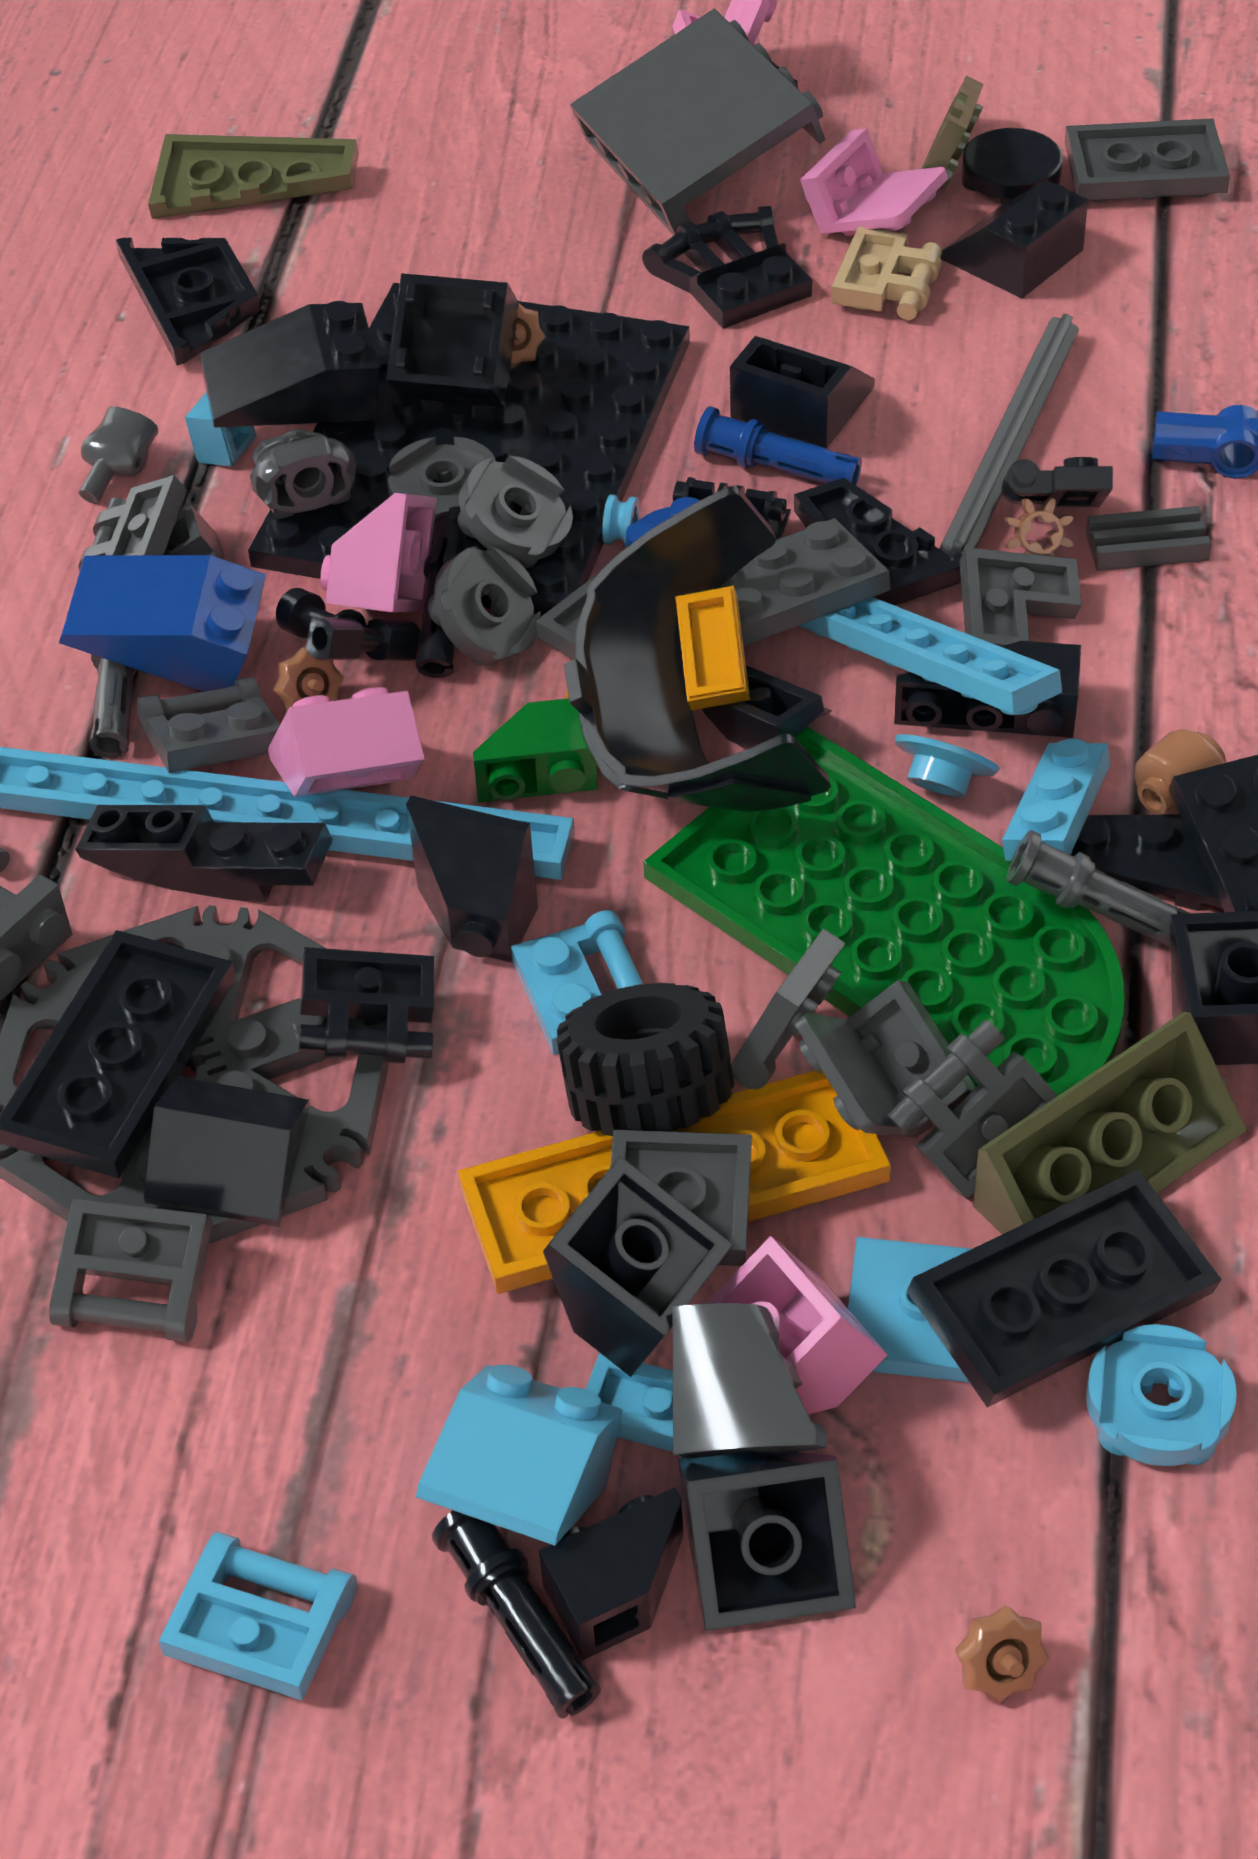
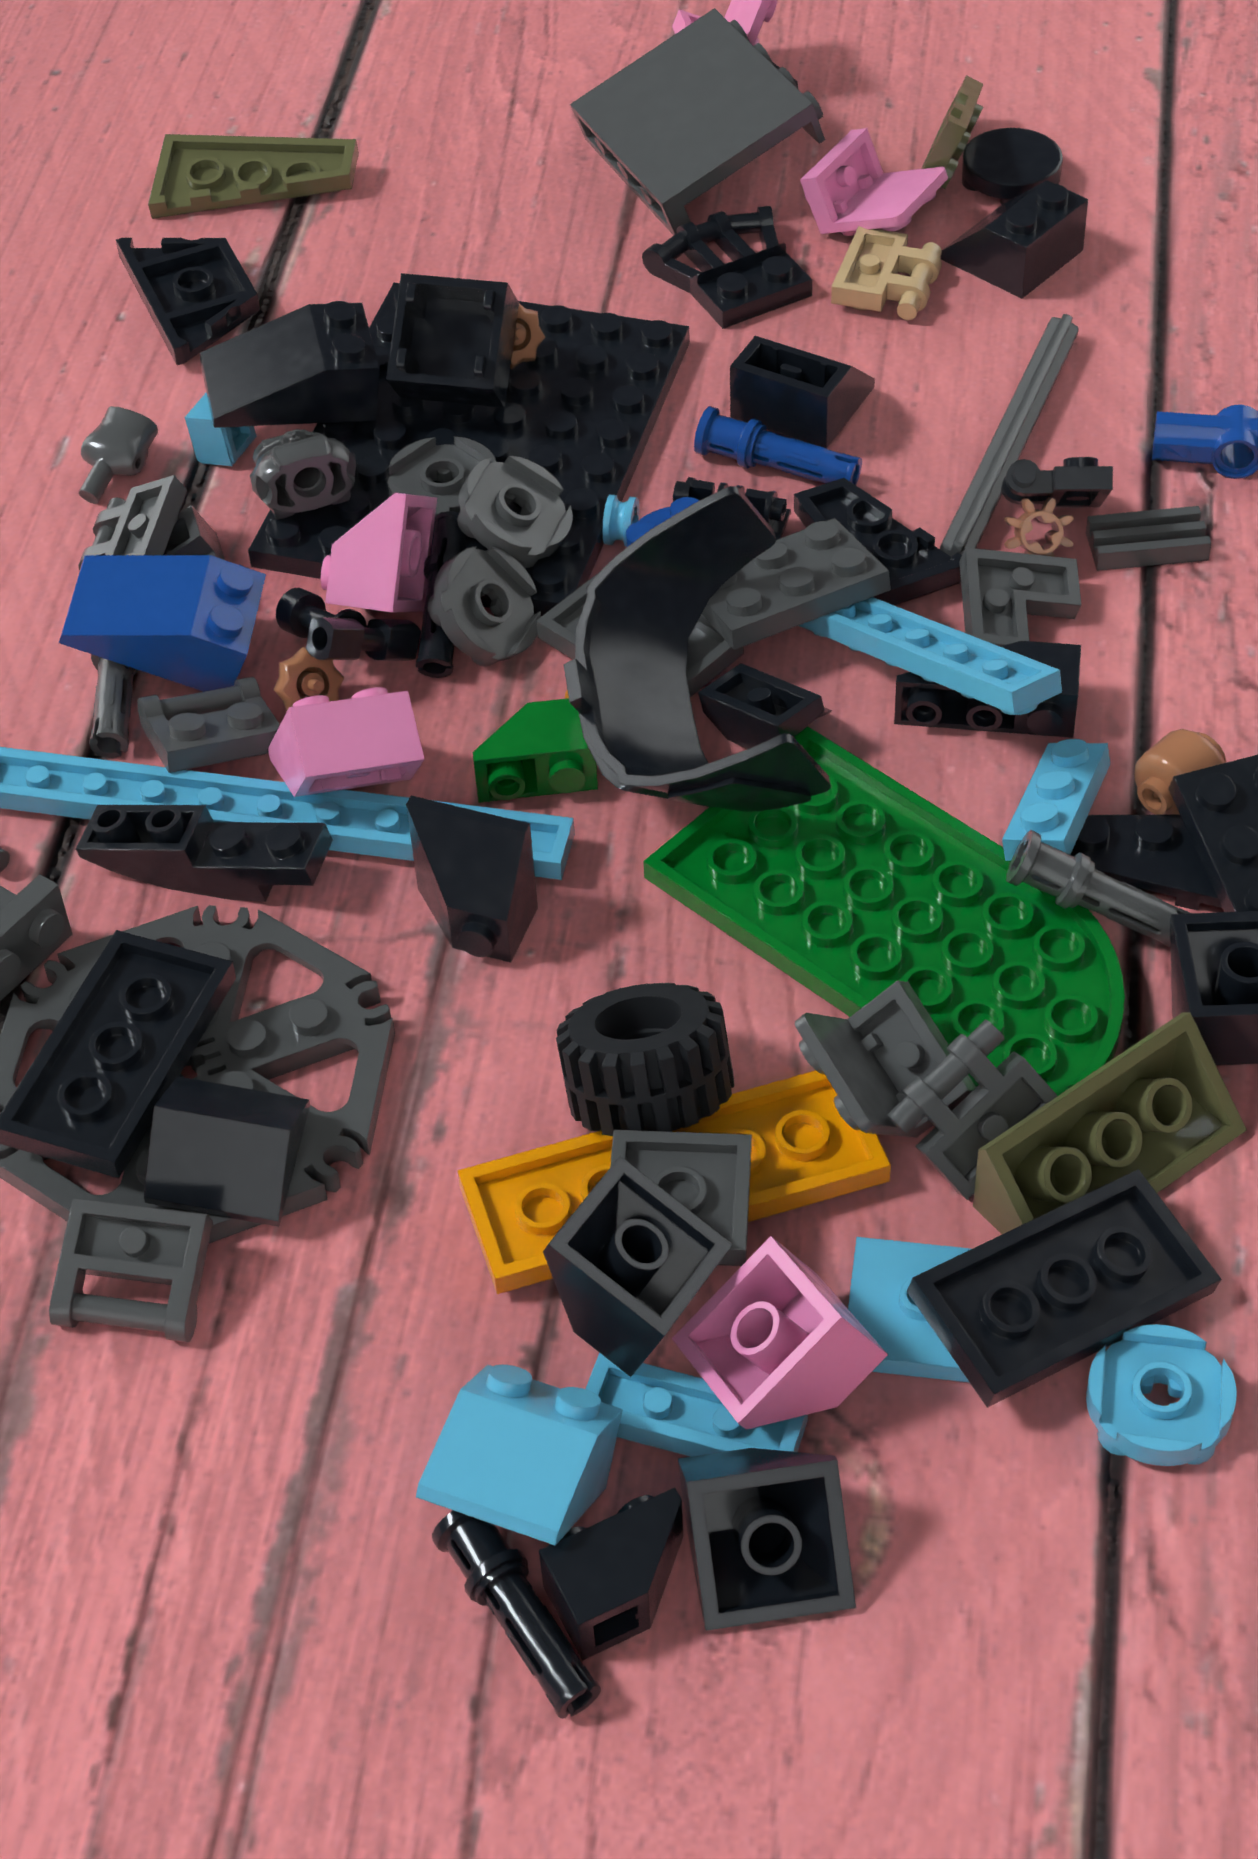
(250, 1634): medium azure plate -> none
(367, 987): black plate -> none
(558, 974): medium azure plate -> none
(712, 648): light orange tile -> none
(735, 1385): dark grey slope -> none
(797, 995): dark grey plate -> none
(943, 766): medium azure piece -> none
(1001, 1654): nougat piece -> none
(1146, 159): dark grey plate -> none

